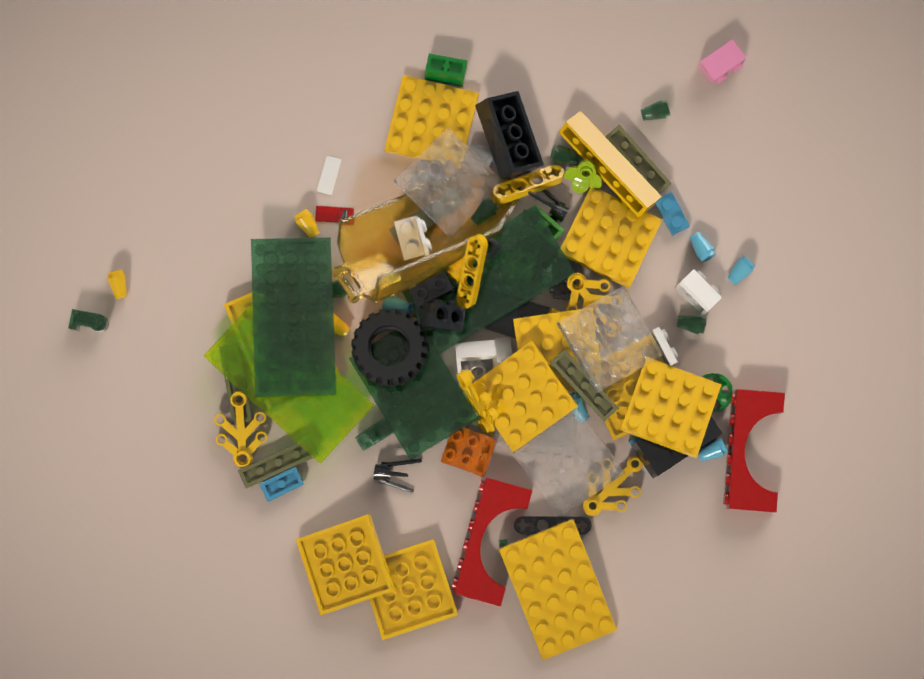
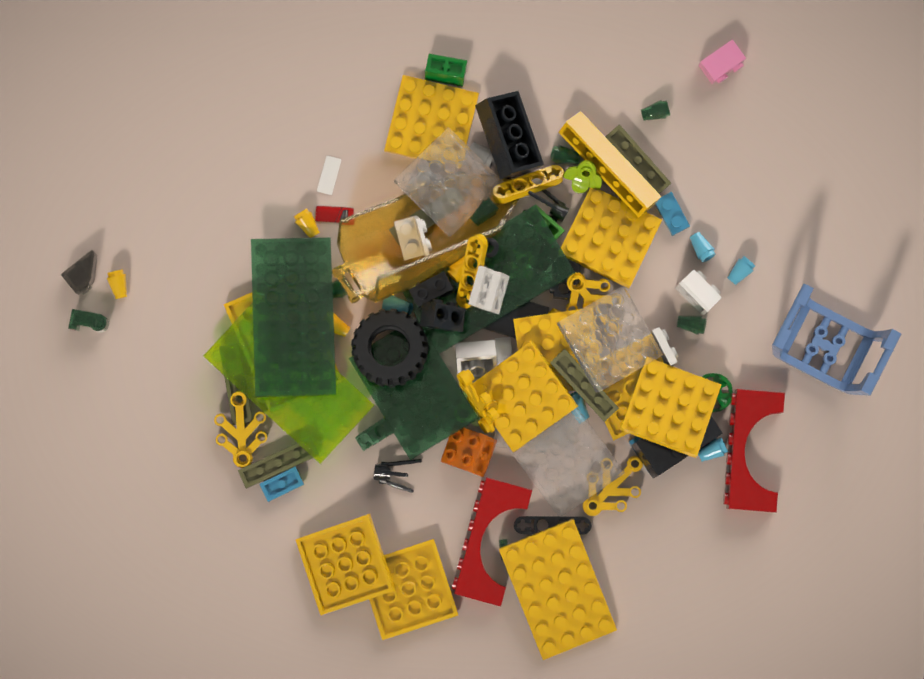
(82, 273): none -> clear smoke slope
(488, 290): none -> white slope
(787, 336): none -> medium blue windscreen

